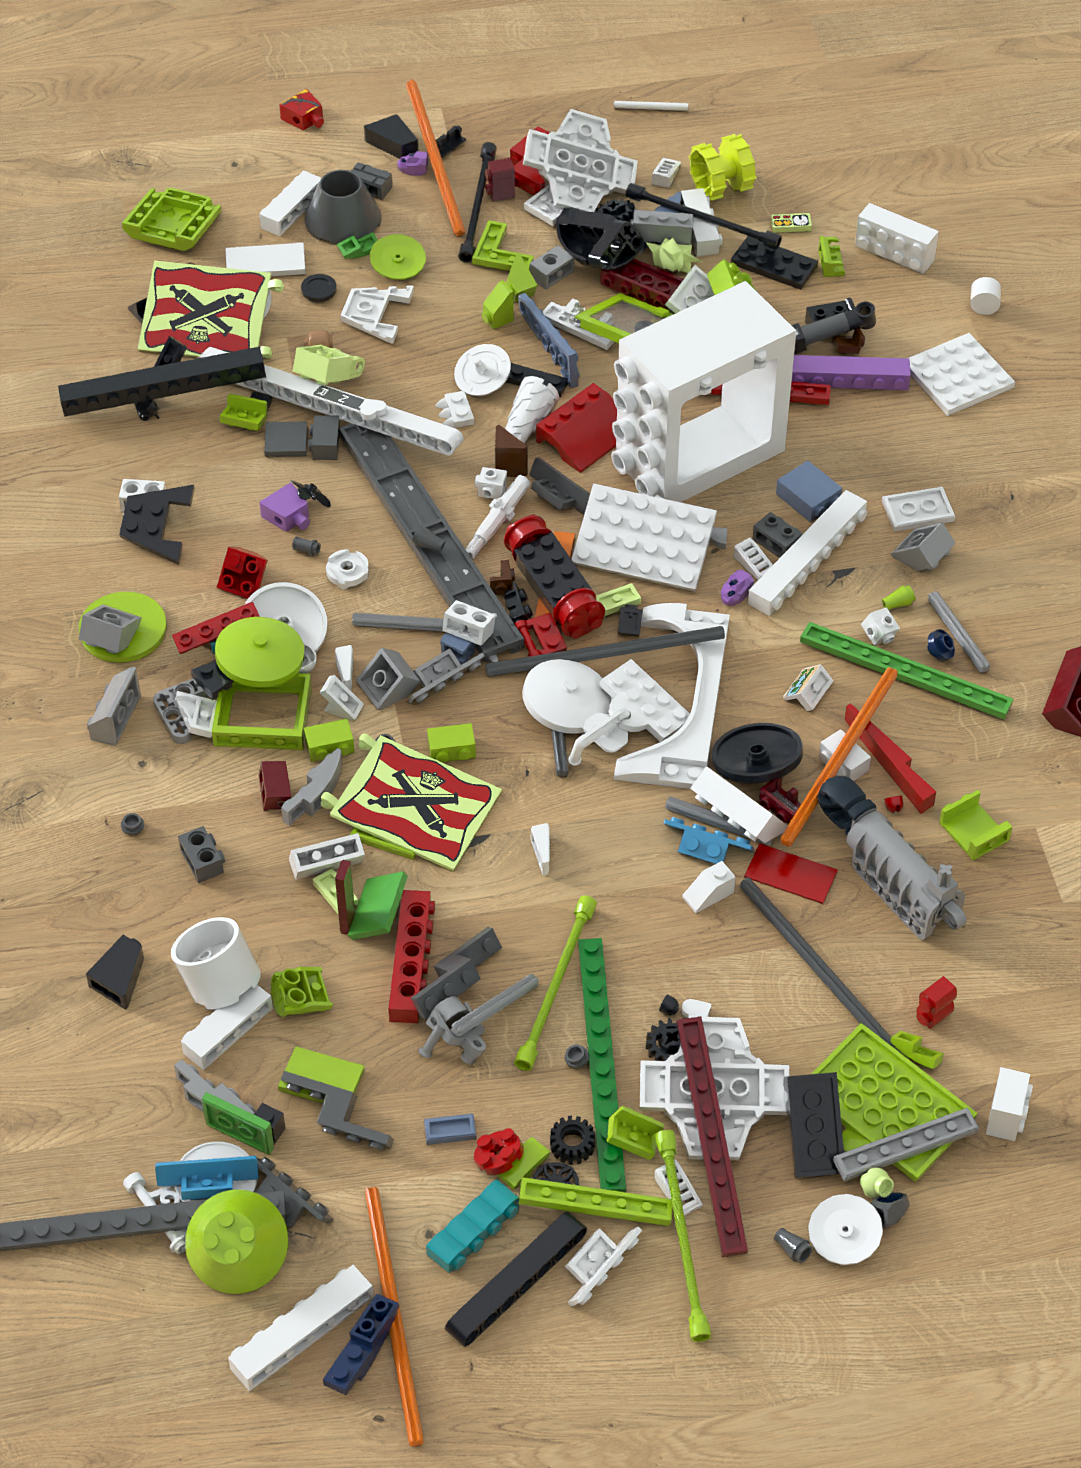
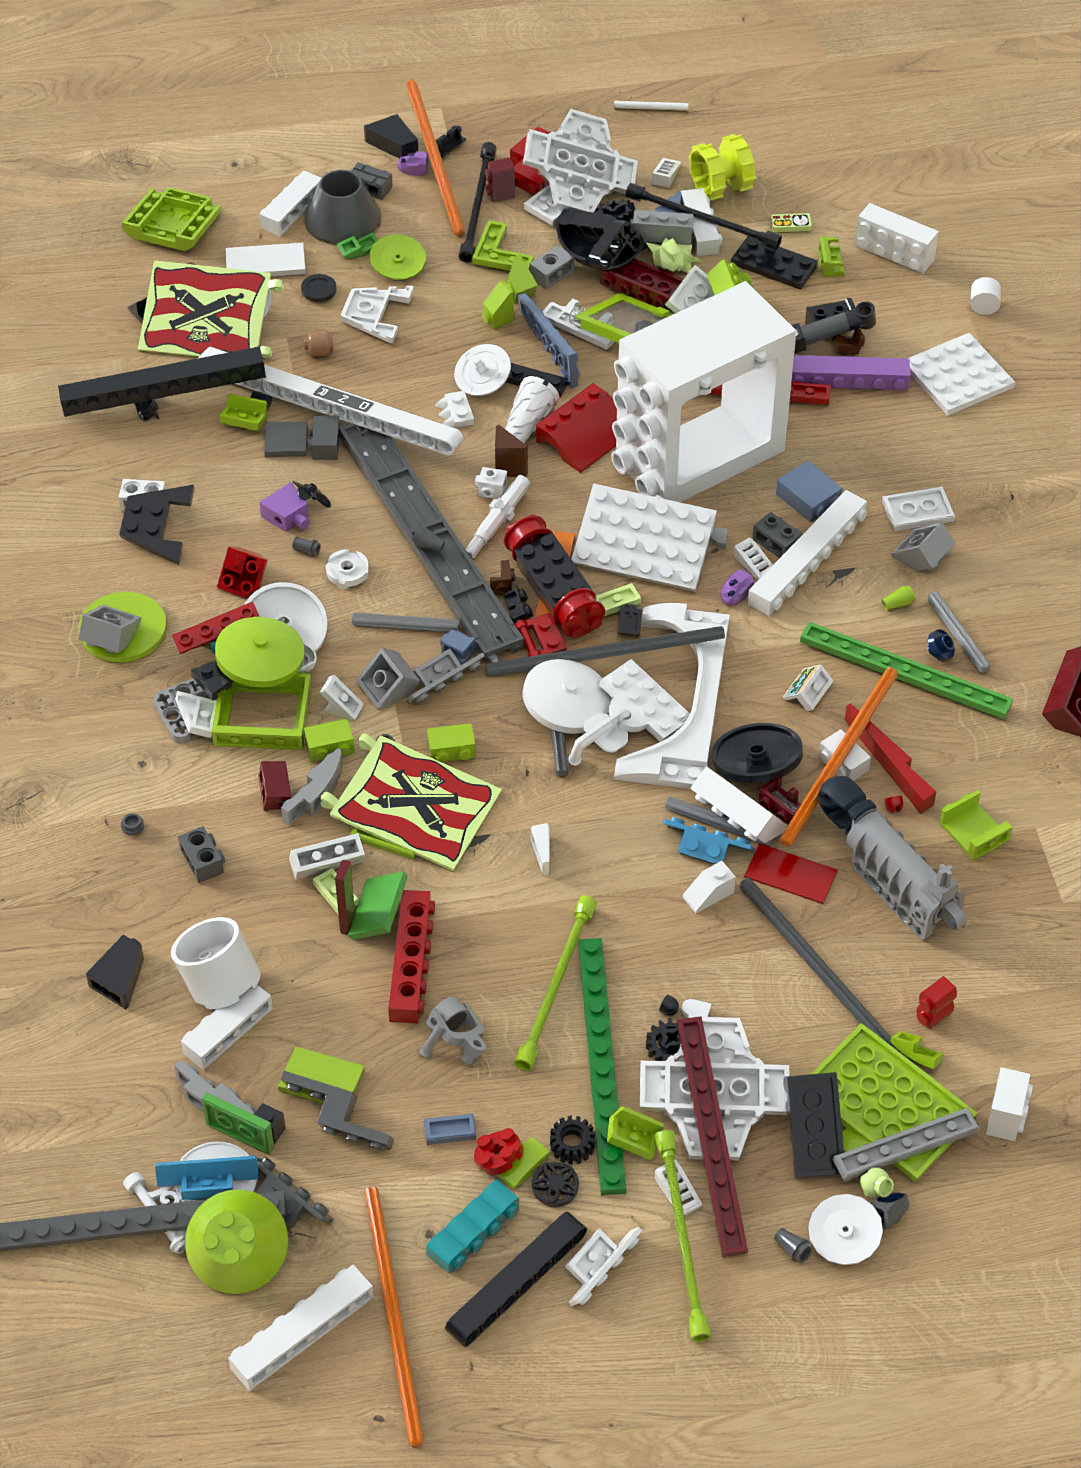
(115, 707): light grey slope -> none
(171, 352): black slope -> none
(299, 991): lime slope -> none
(302, 111): red torso -> none
(326, 364): yellowish green brick -> none
(344, 664): white slope -> none
(364, 1345): dark blue slope -> none
(372, 408): white tile -> none
(457, 971): dark grey bracket -> none
(468, 622): white brick -> none
(494, 1005): light grey axle -> none
(557, 487): dark grey bracket -> none
(576, 1056): dark grey plate -> none
(595, 1201): lime plate -> none
(880, 626): white brick -> none

